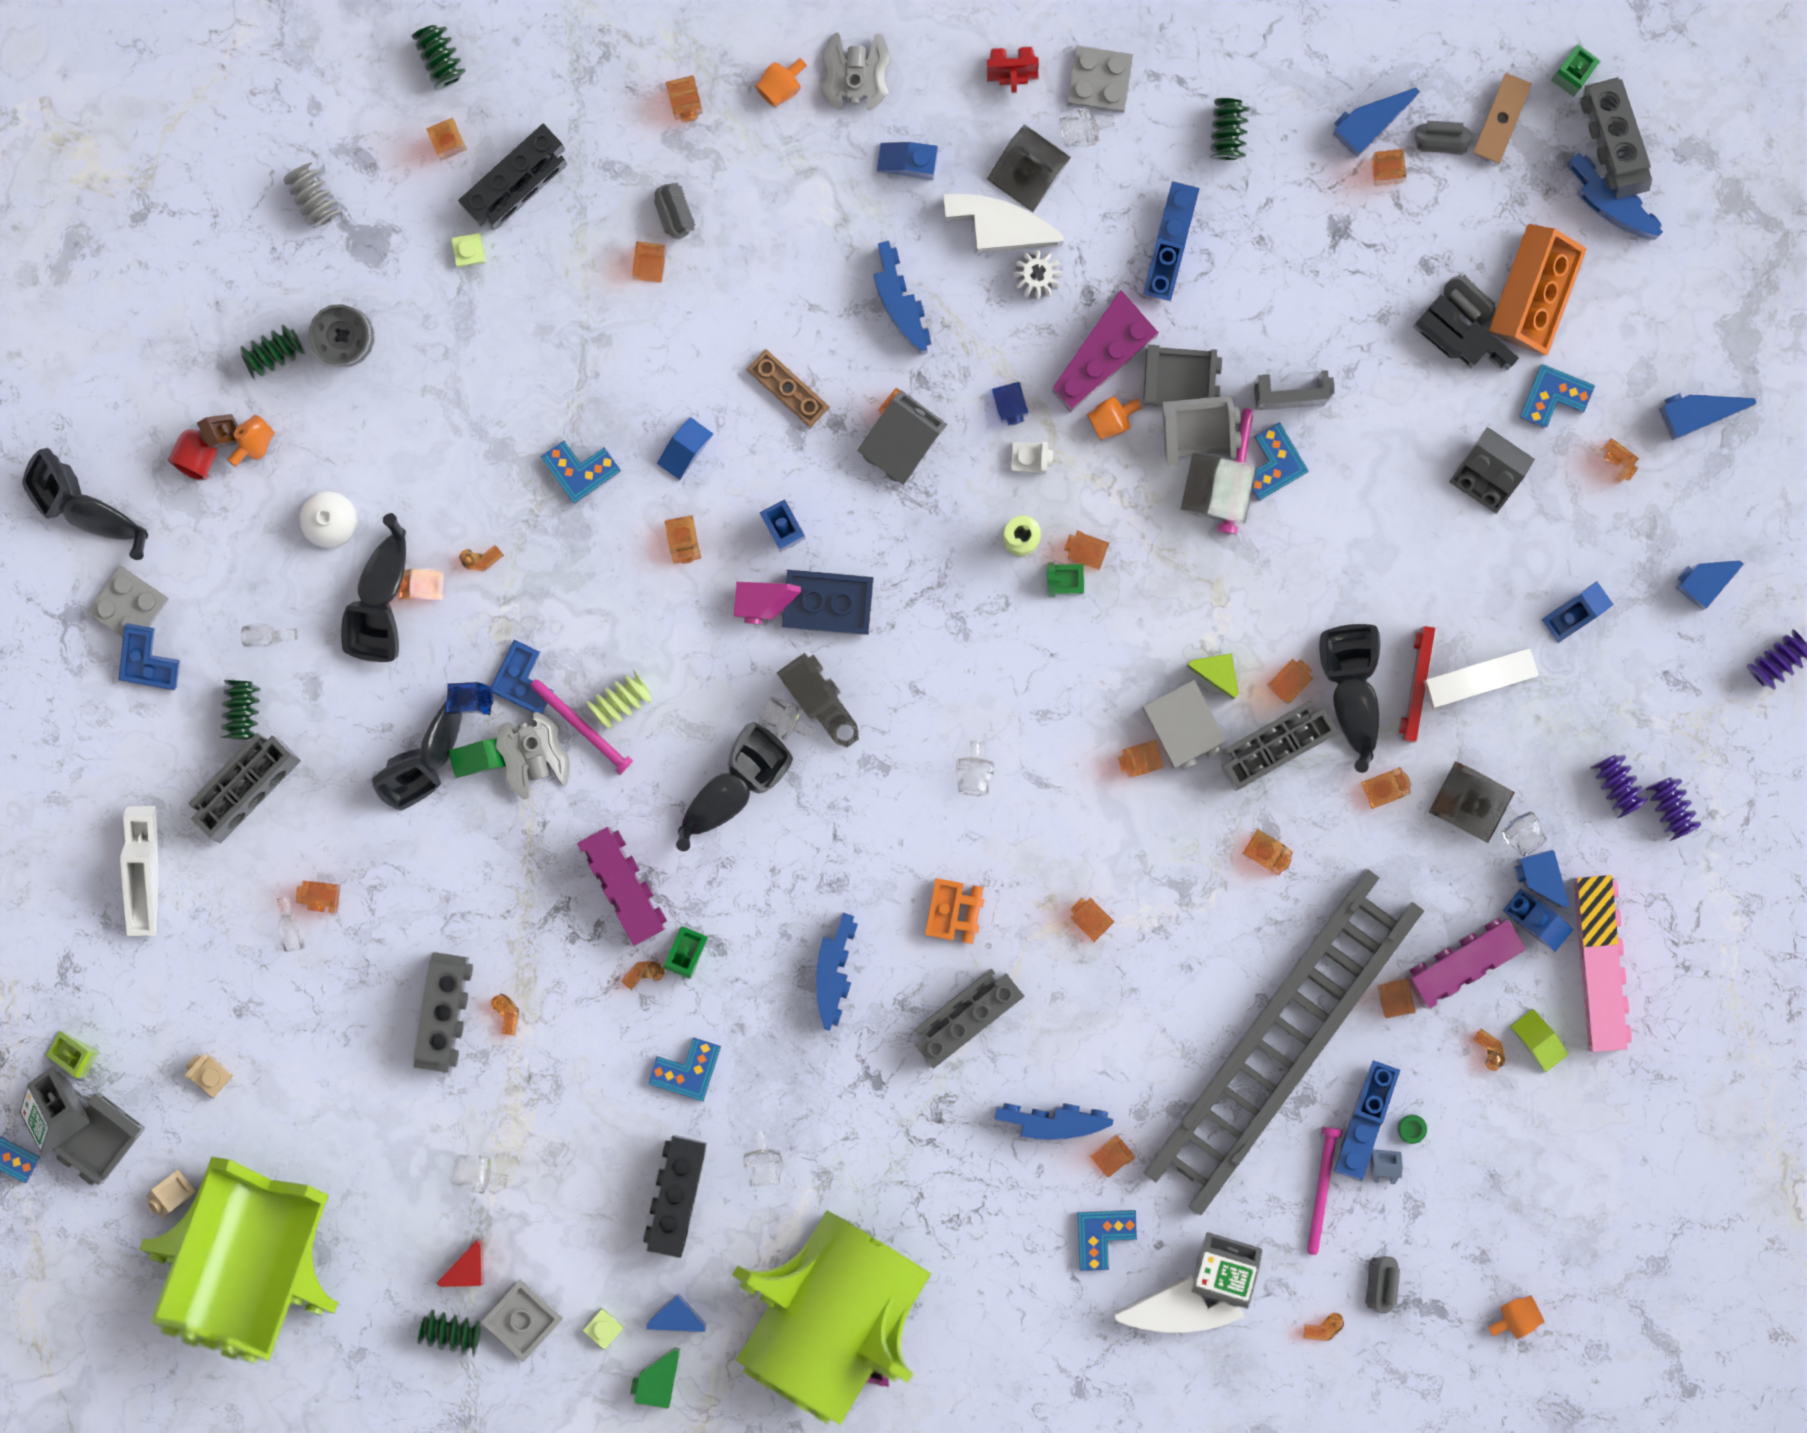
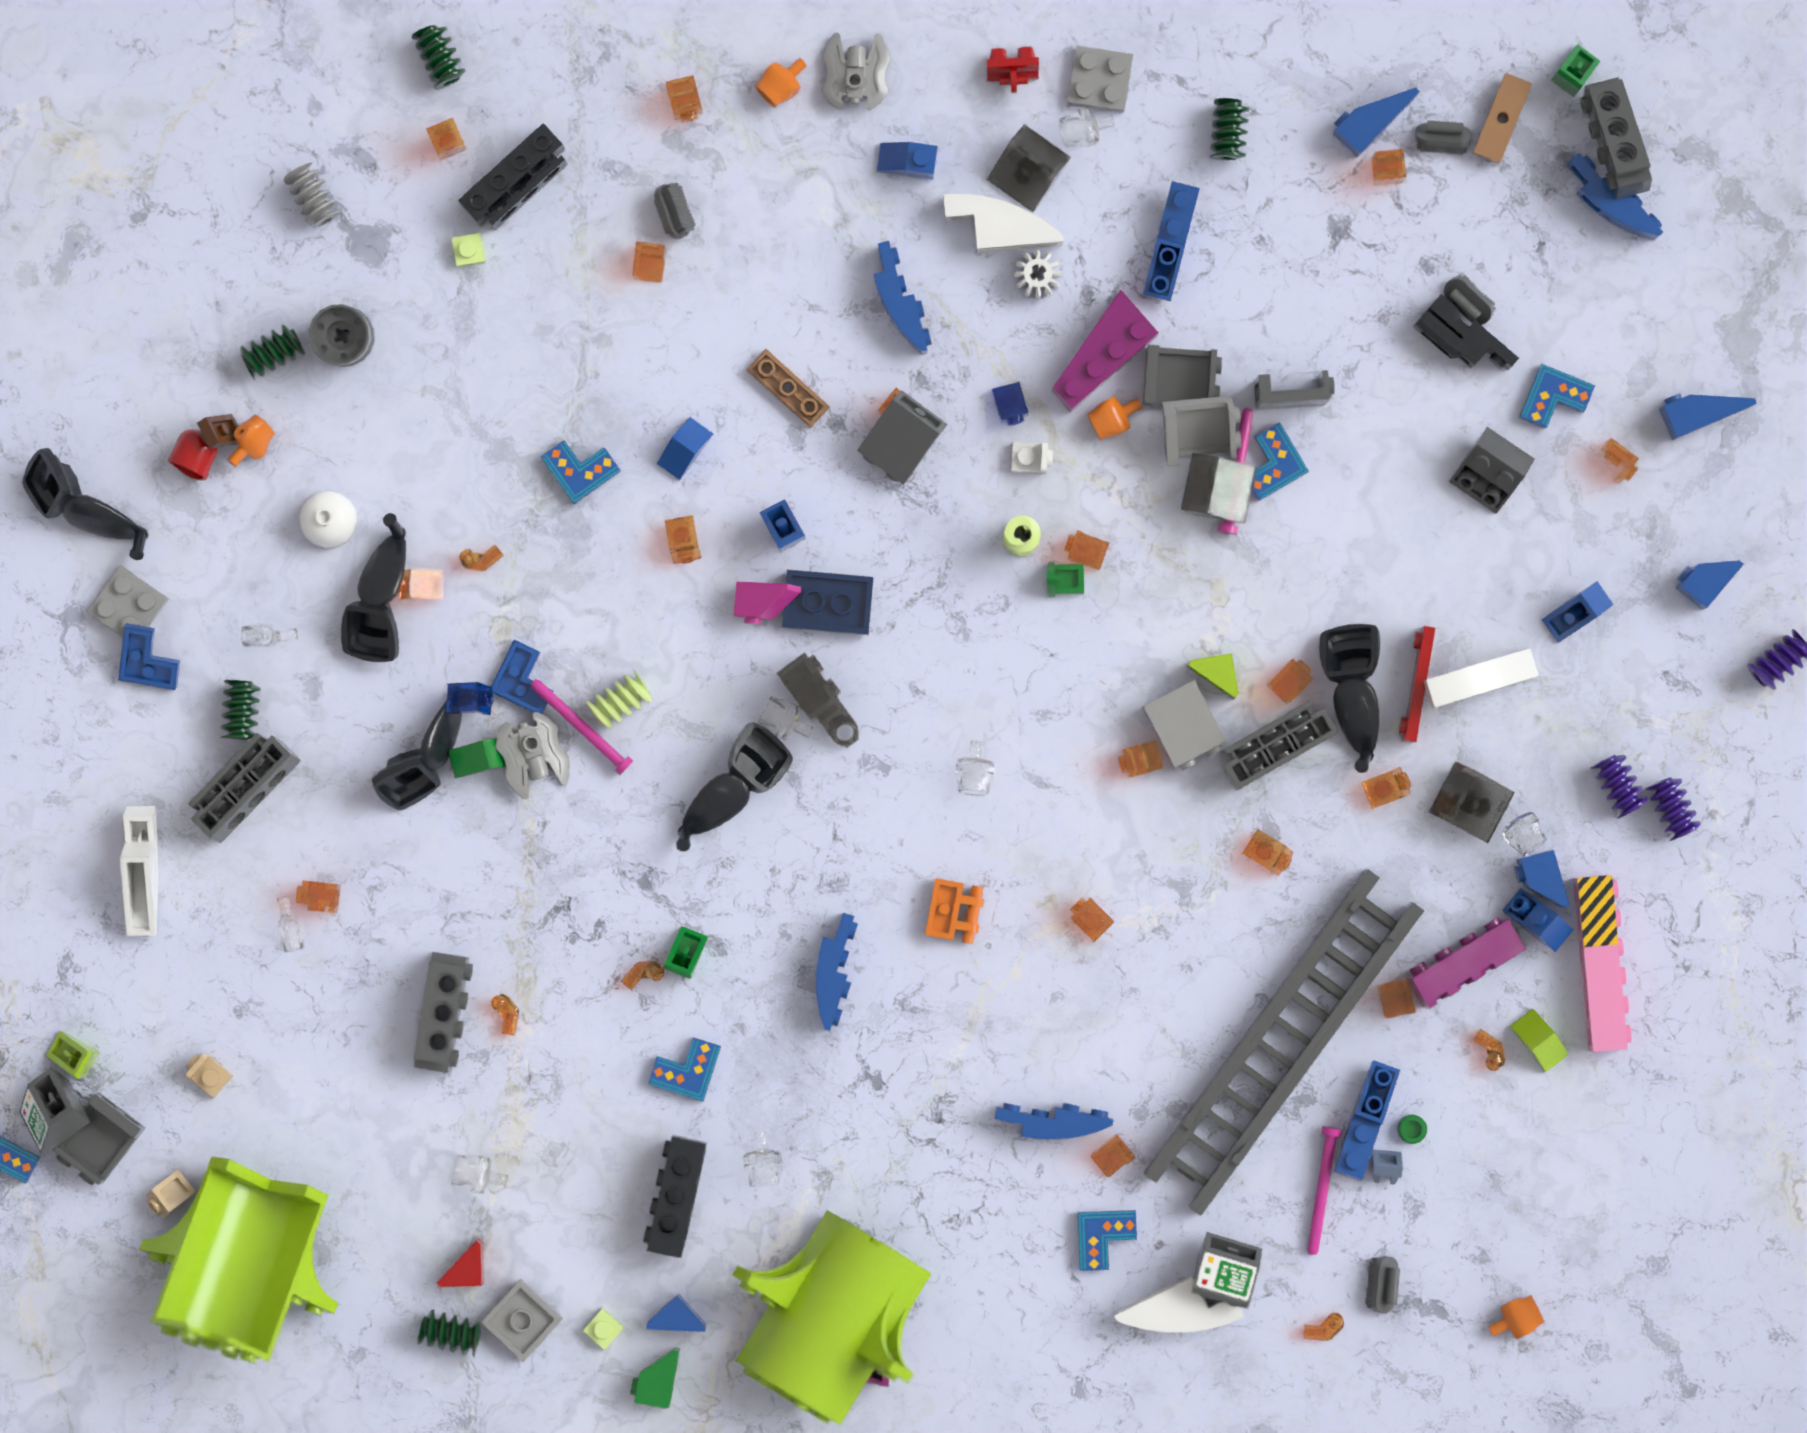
(622, 885): magenta wedge -> none
(969, 1021): dark grey brick -> none
(1537, 289): orange slope -> none

